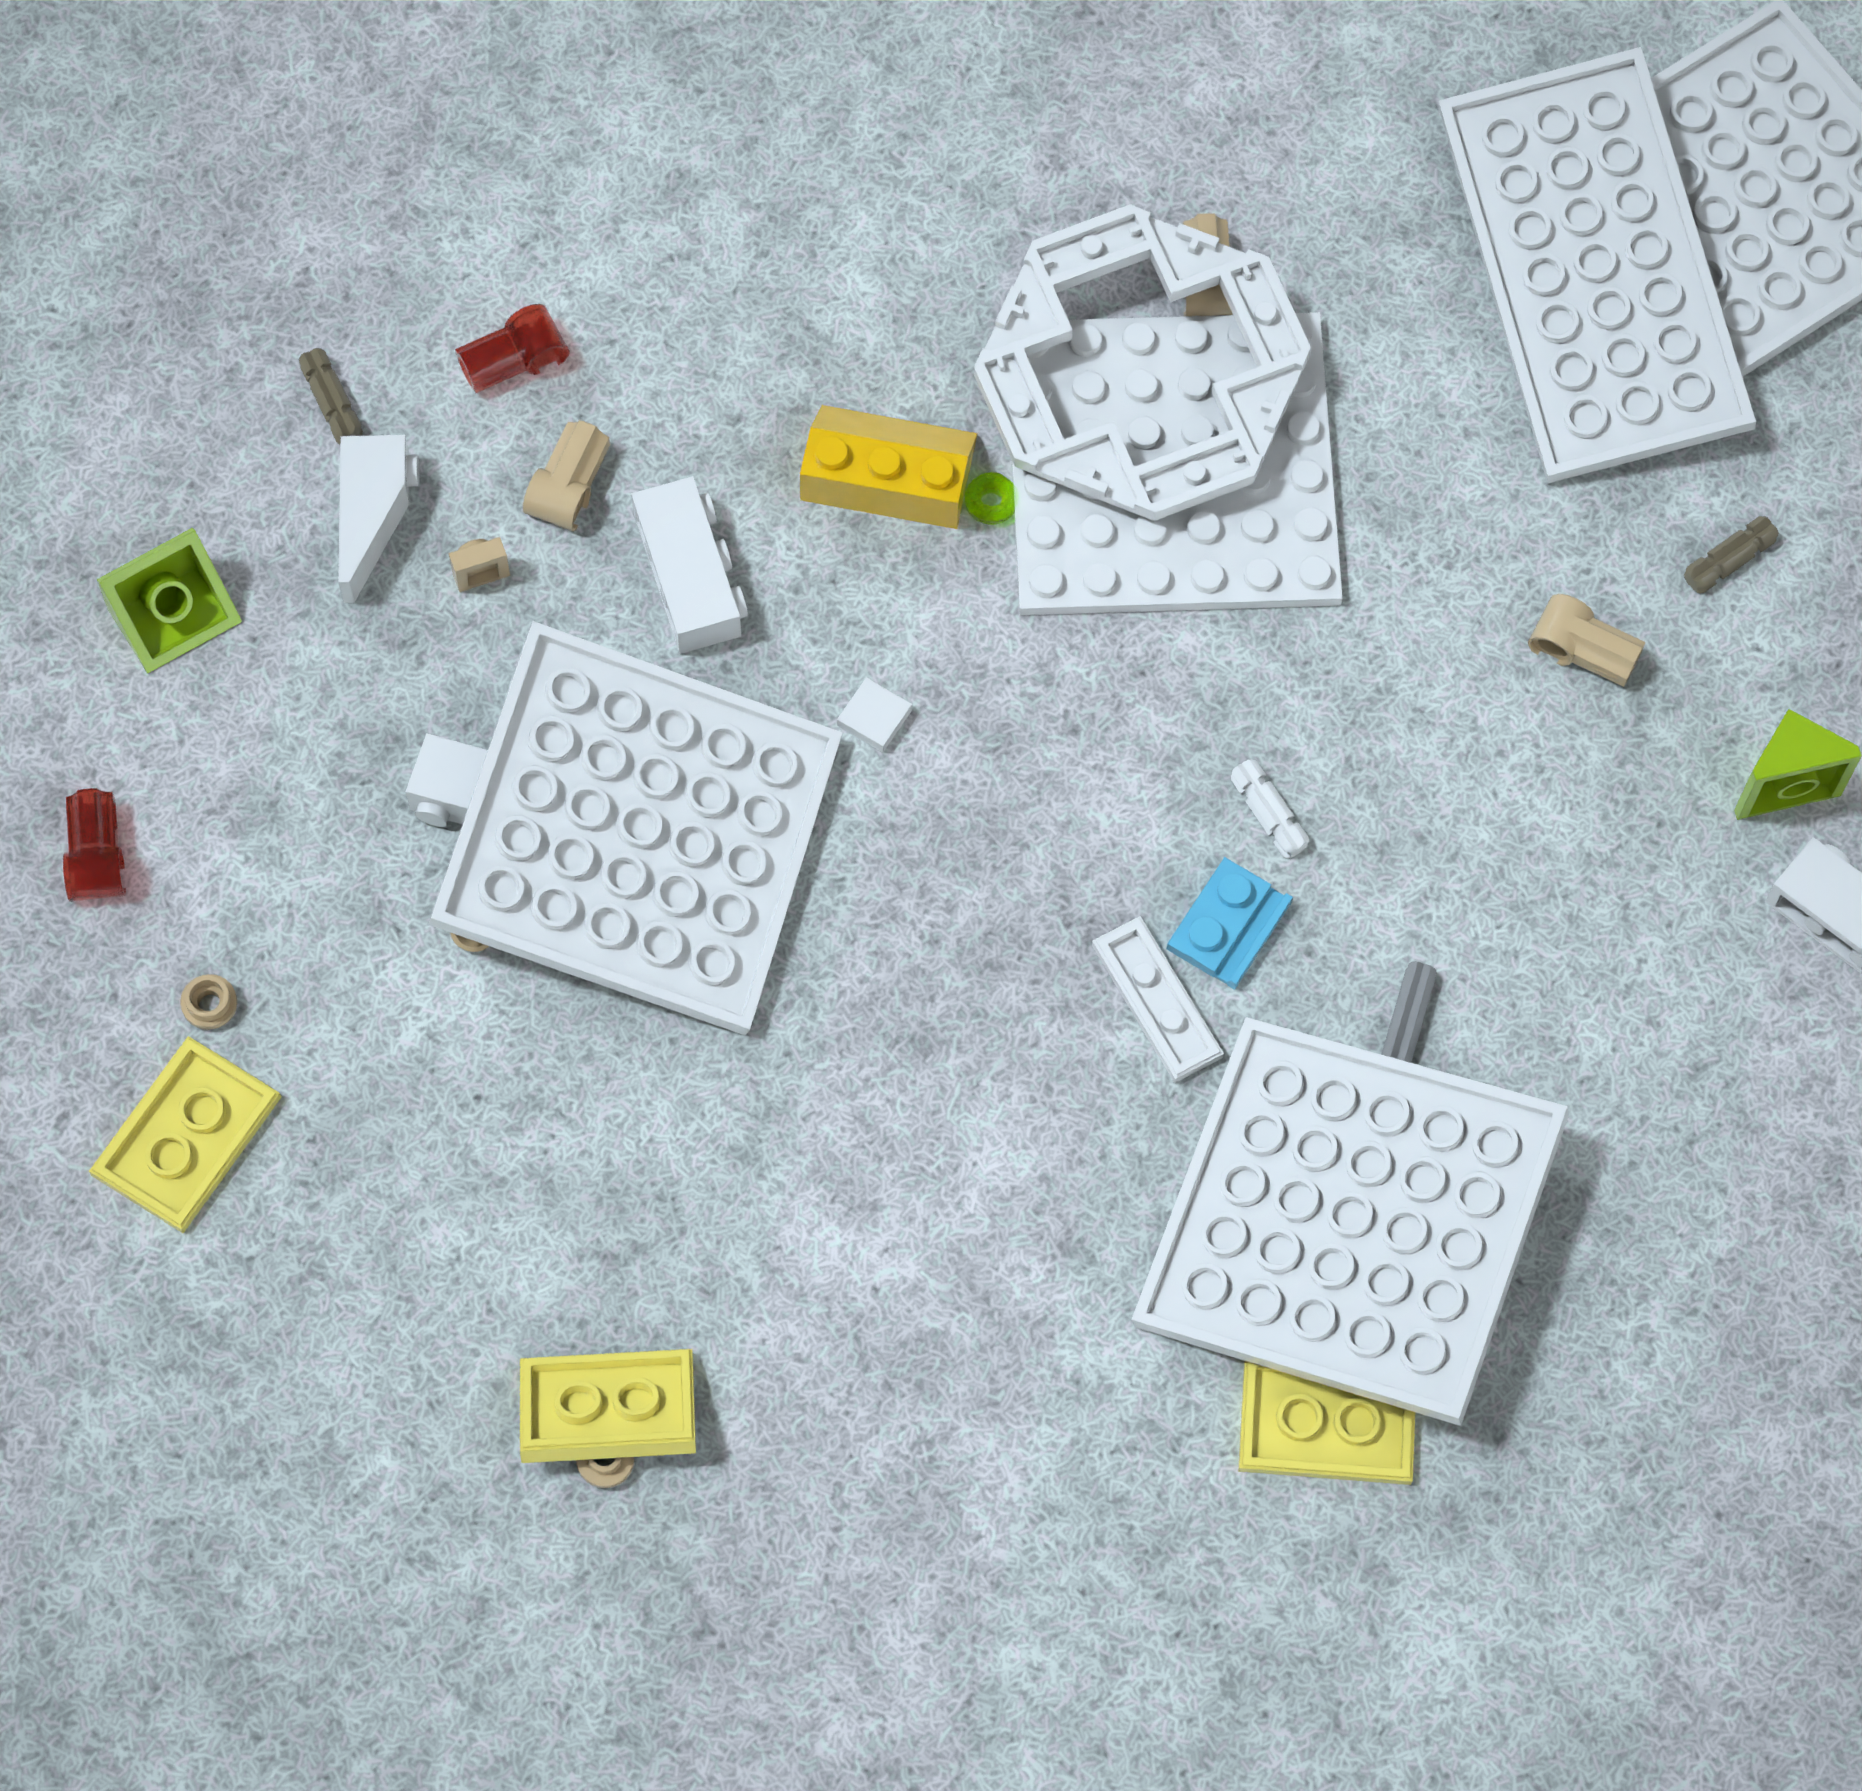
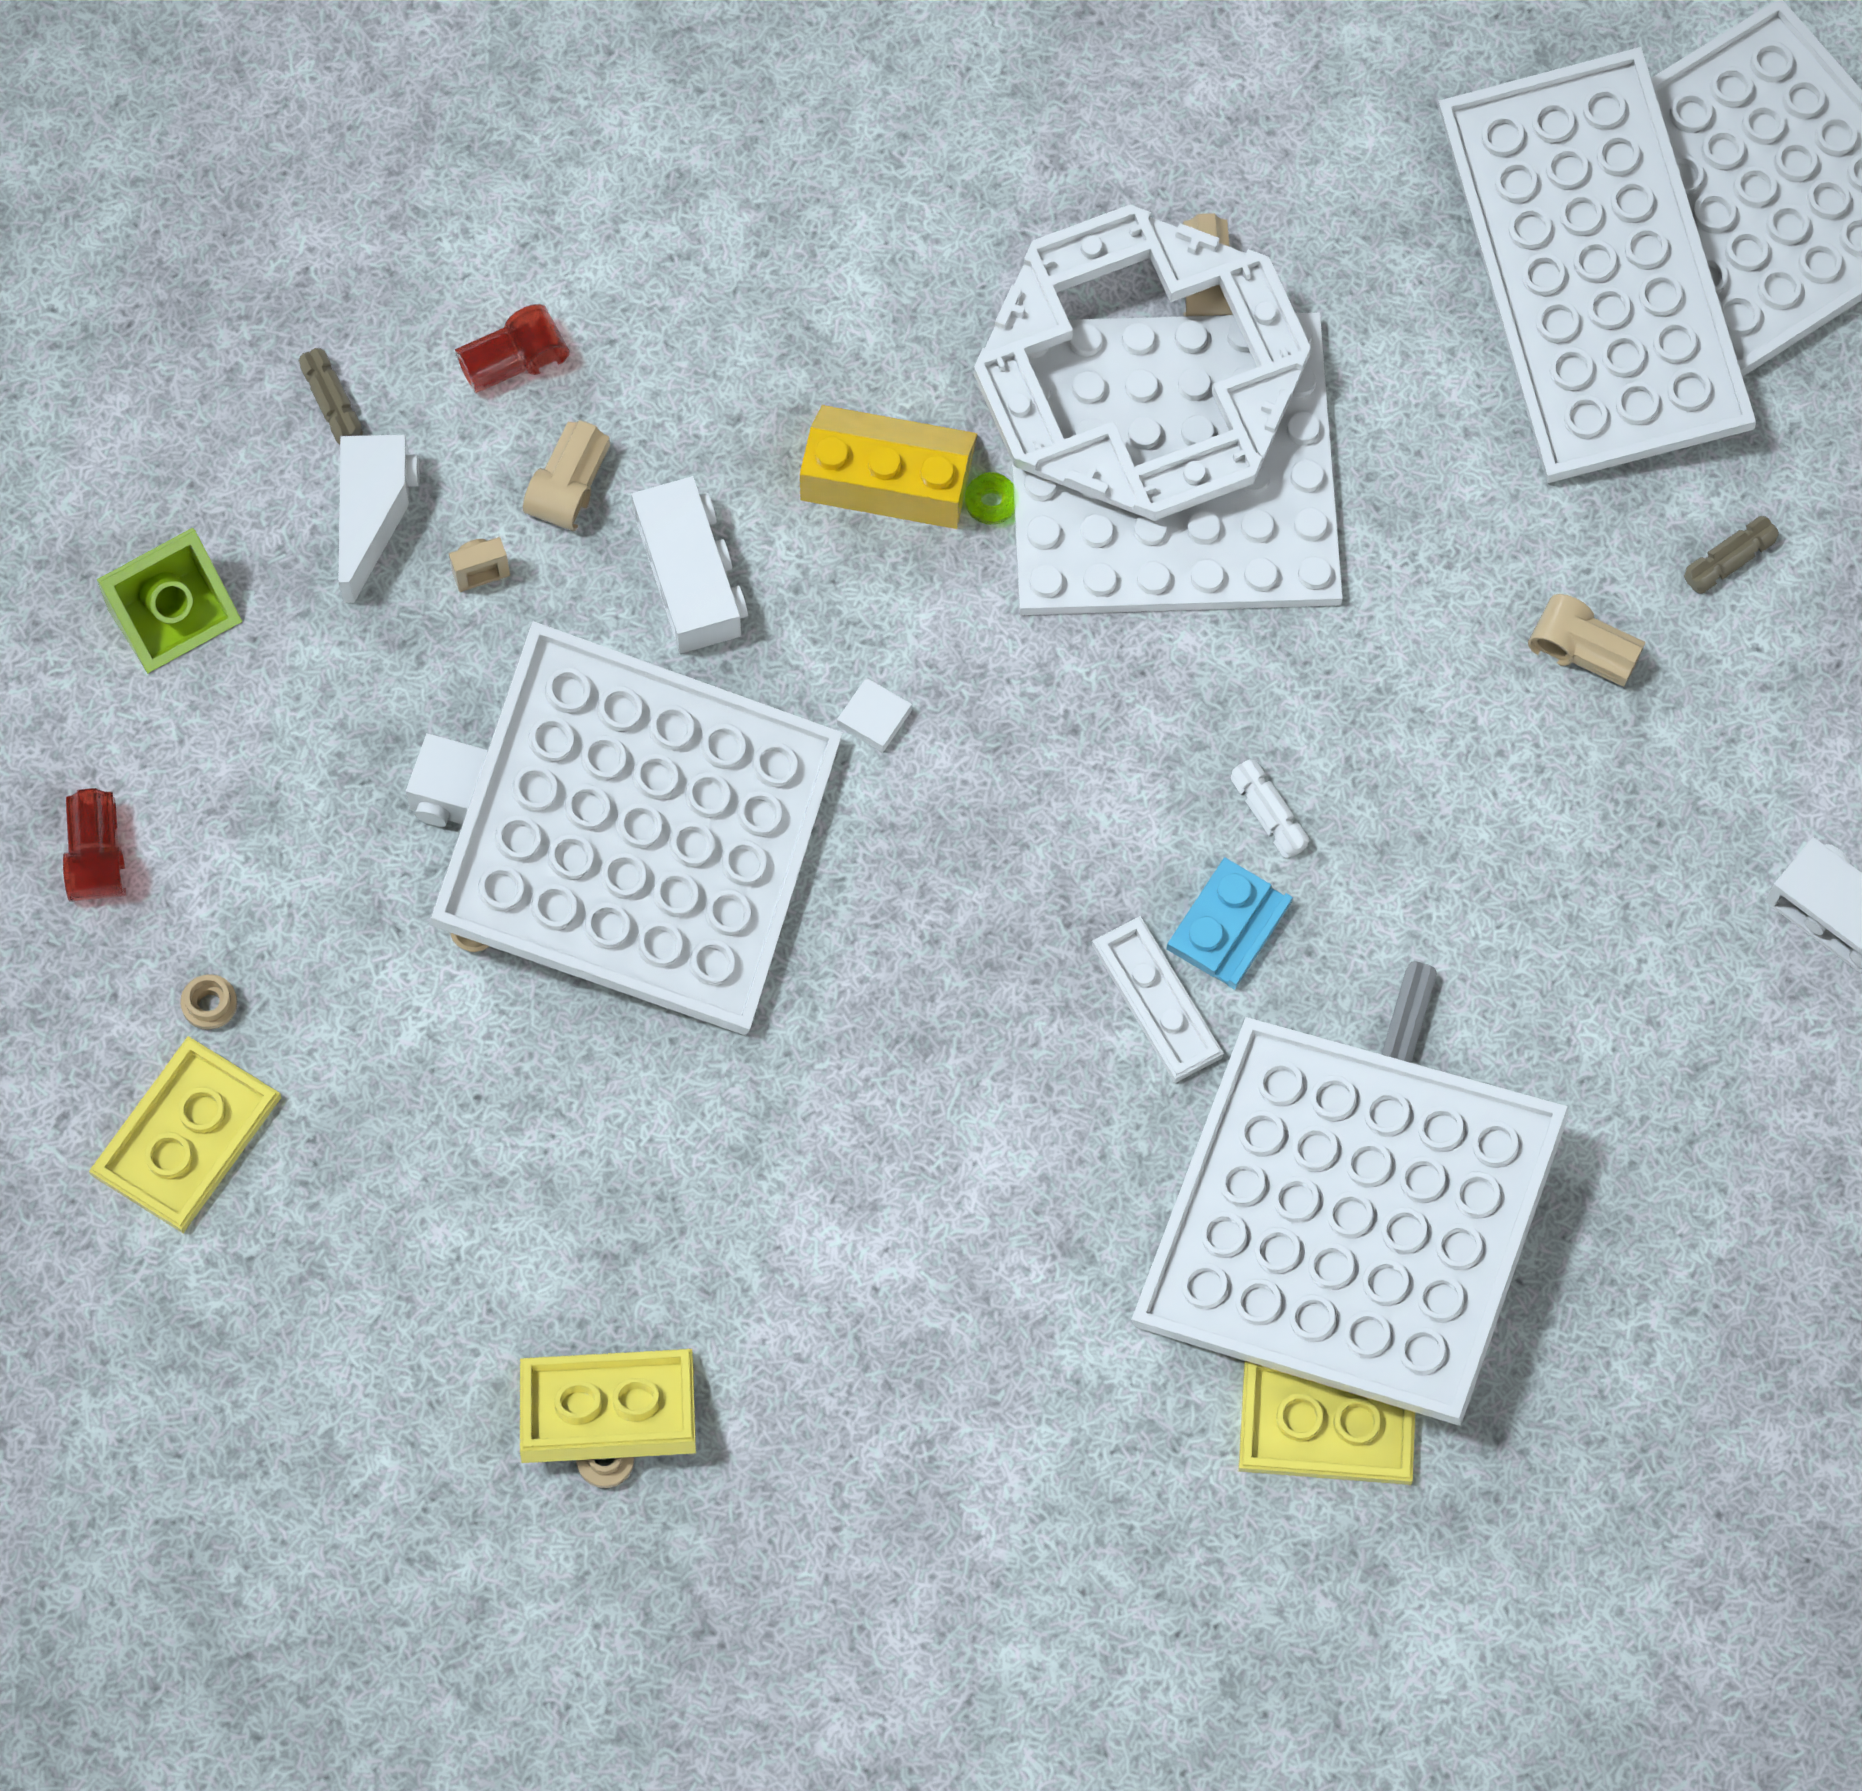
(1798, 768): lime slope -> none

